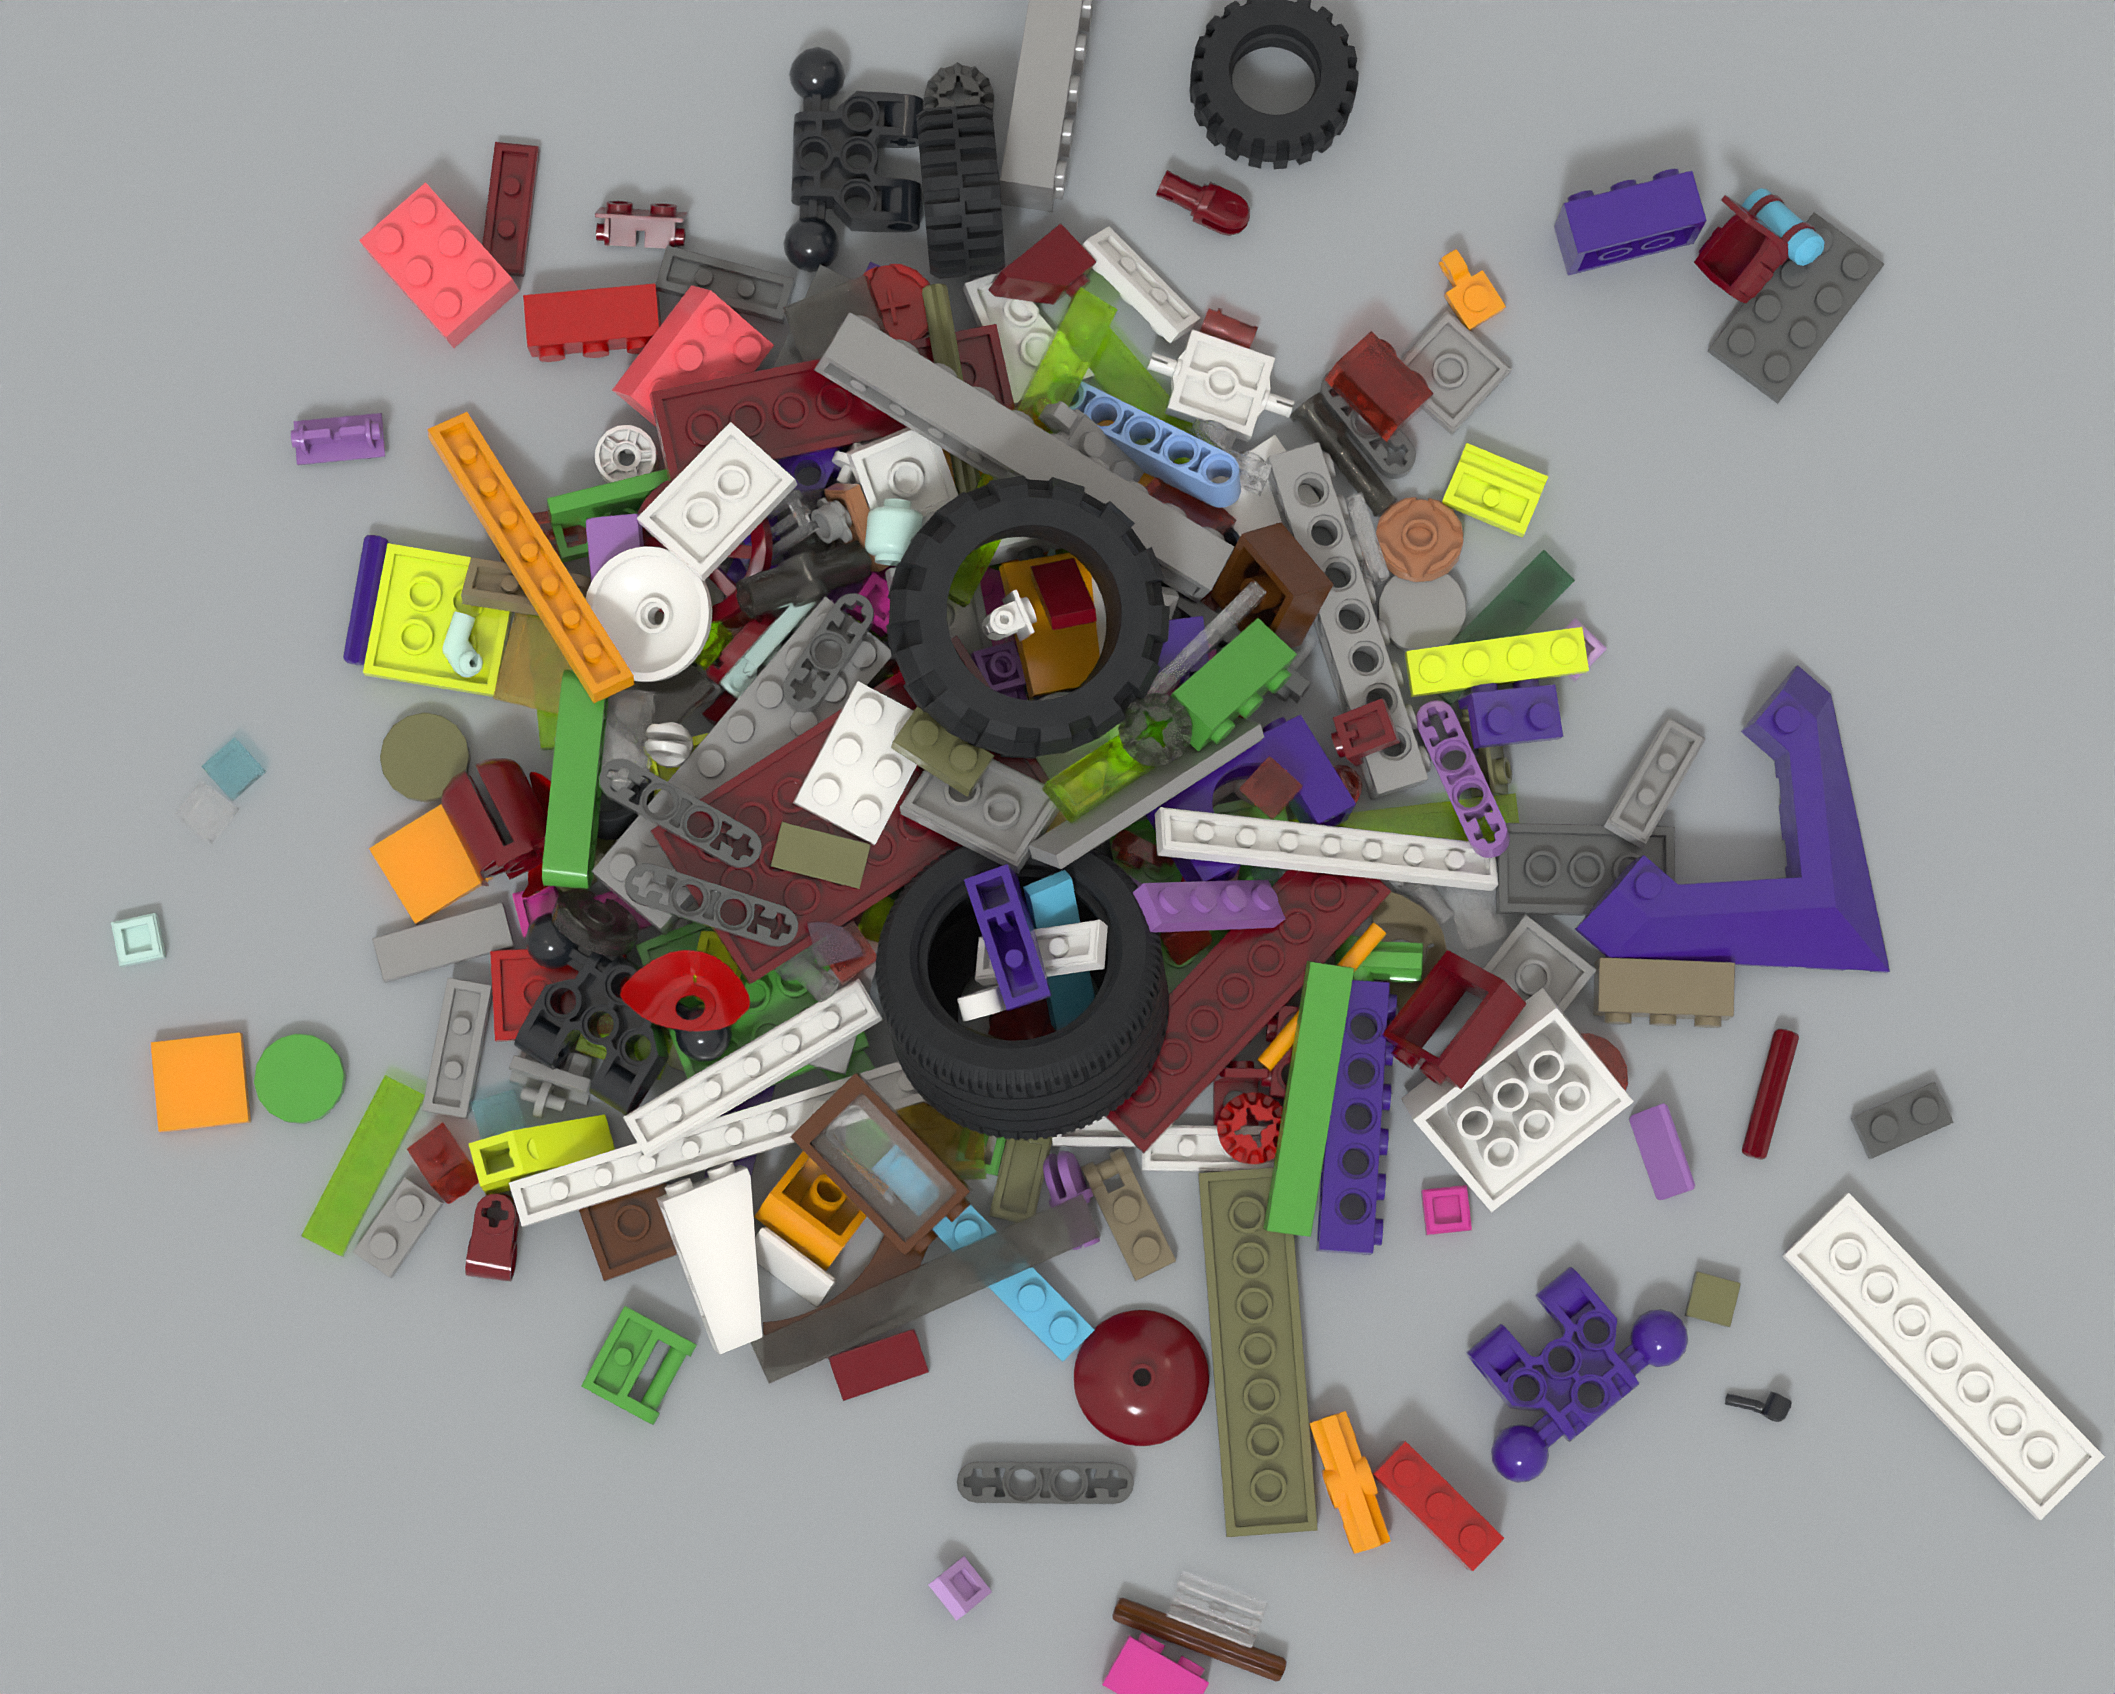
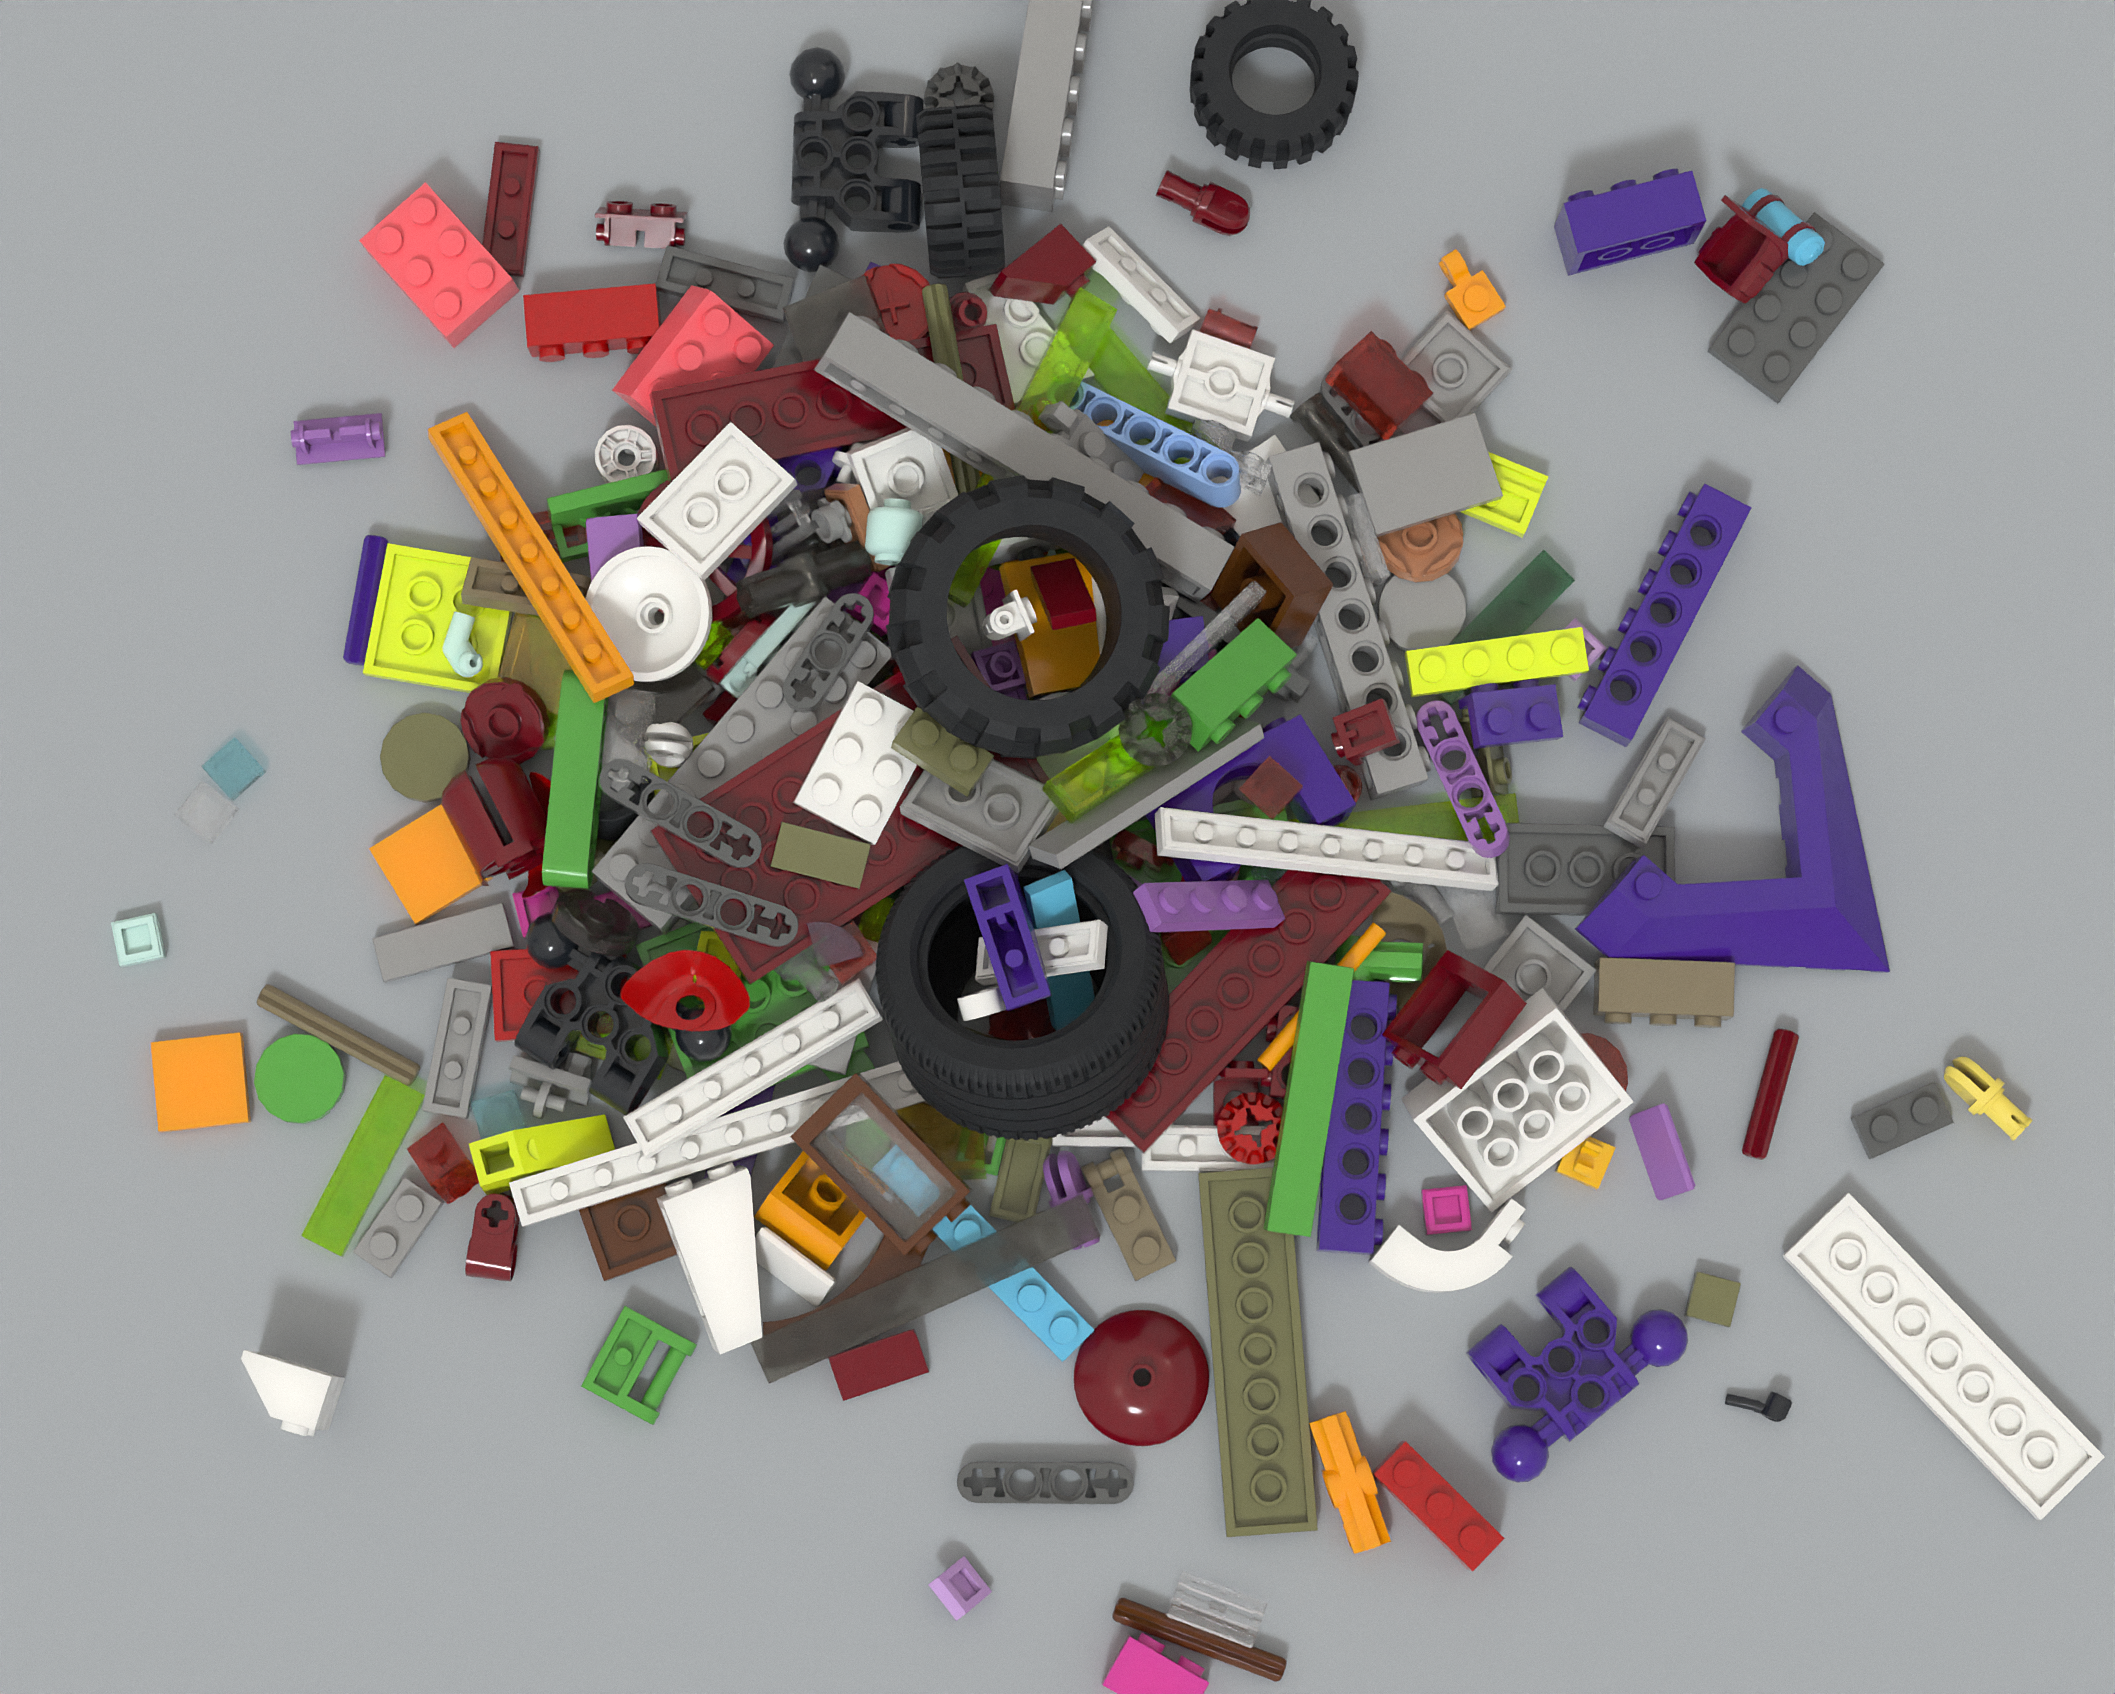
(294, 1392): none -> white slope
(338, 1035): none -> dark tan axle
(505, 720): none -> dark red tile
(967, 311): none -> dark red arm
(1425, 475): none -> light grey tile
(1437, 1271): none -> white arch
(1587, 1162): none -> yellow tile
(1723, 520): none -> dark purple brick
(1985, 1096): none -> light yellow arm

